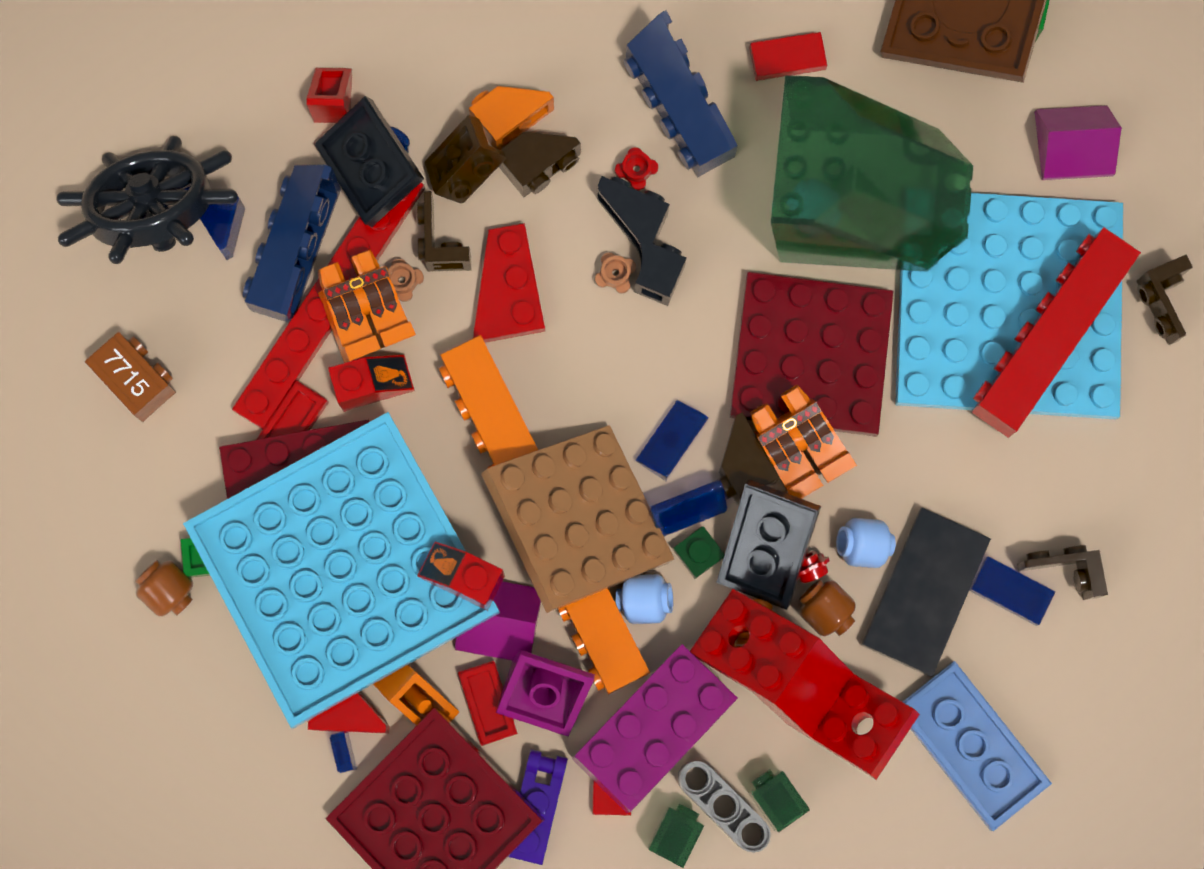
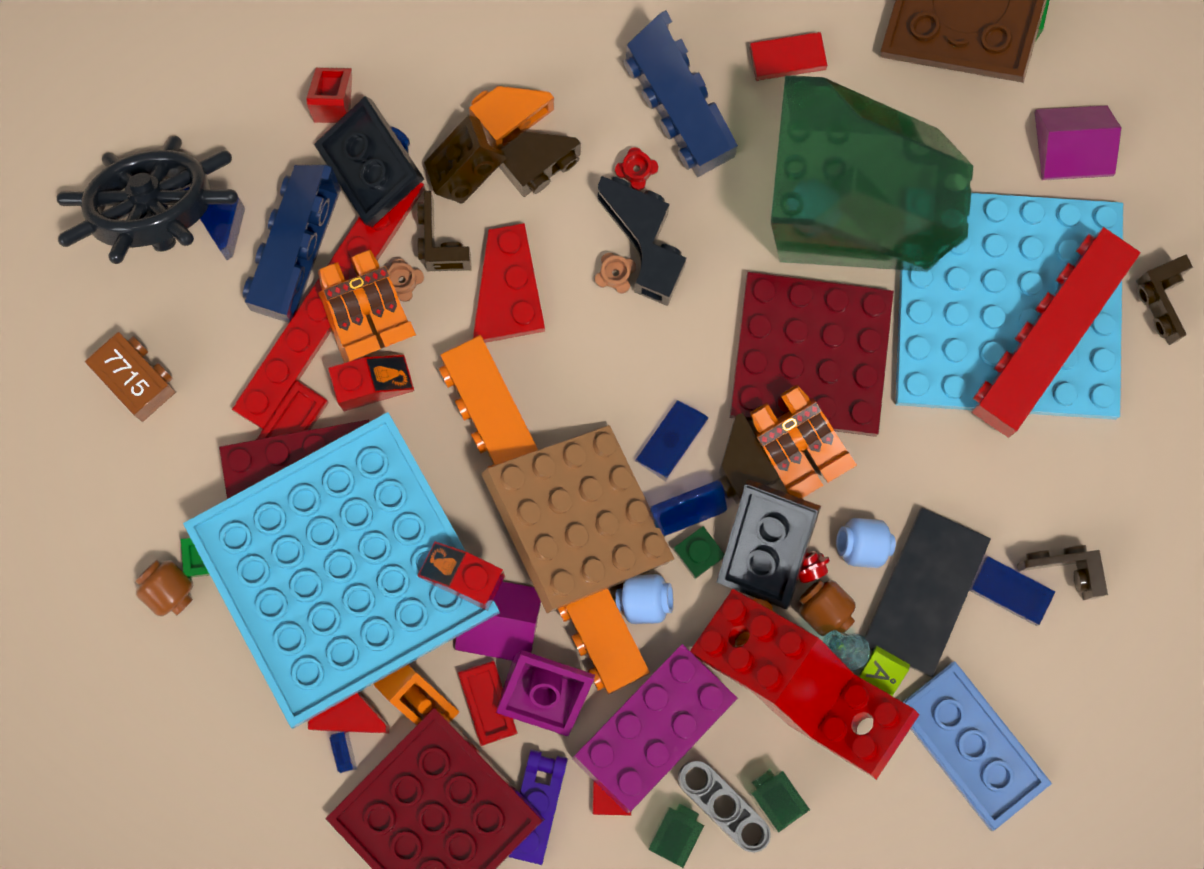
(849, 648): none -> clear light blue cone
(884, 670): none -> lime tile

